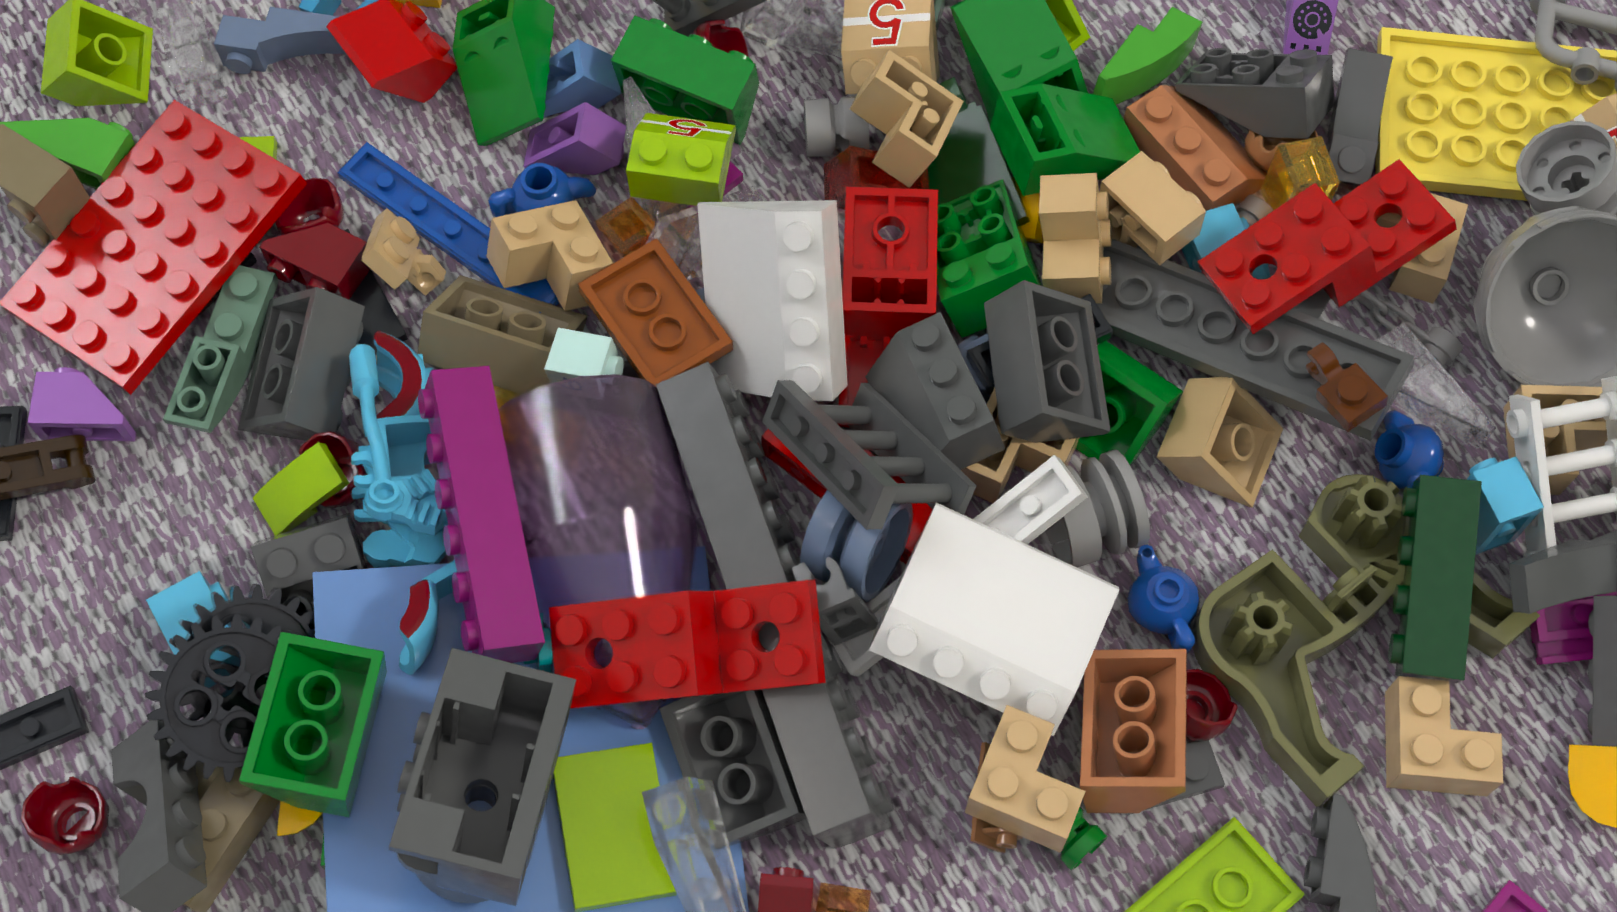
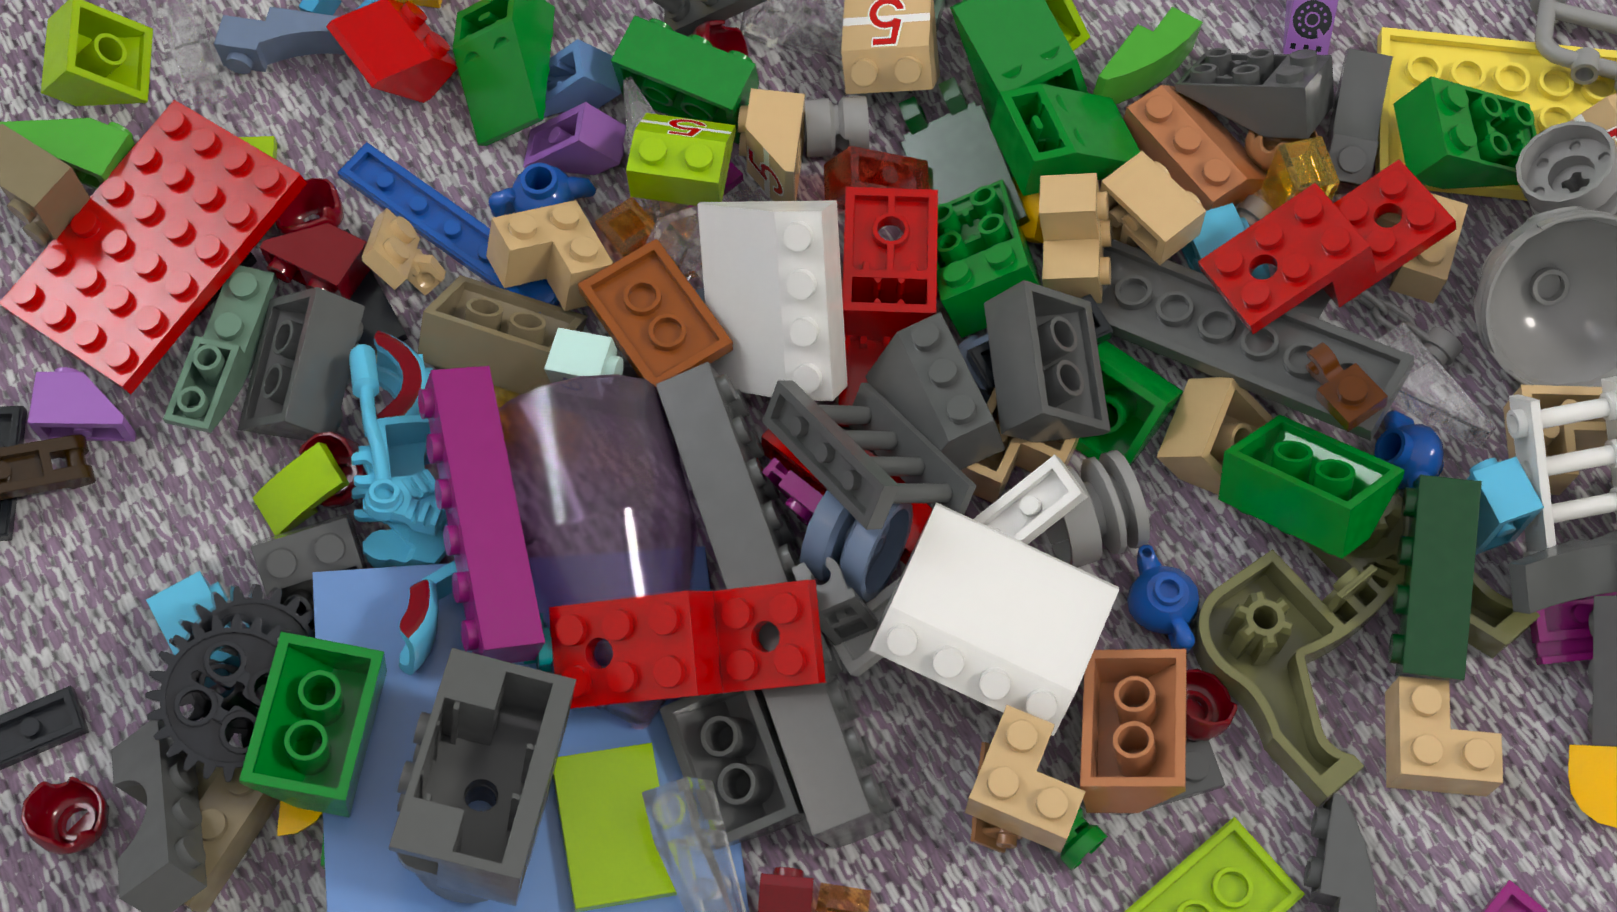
(773, 140): none -> tan slope
(800, 495): none -> magenta plate
(911, 113): tan brick -> none
(1308, 485): none -> green slope
(1462, 135): none -> green slope

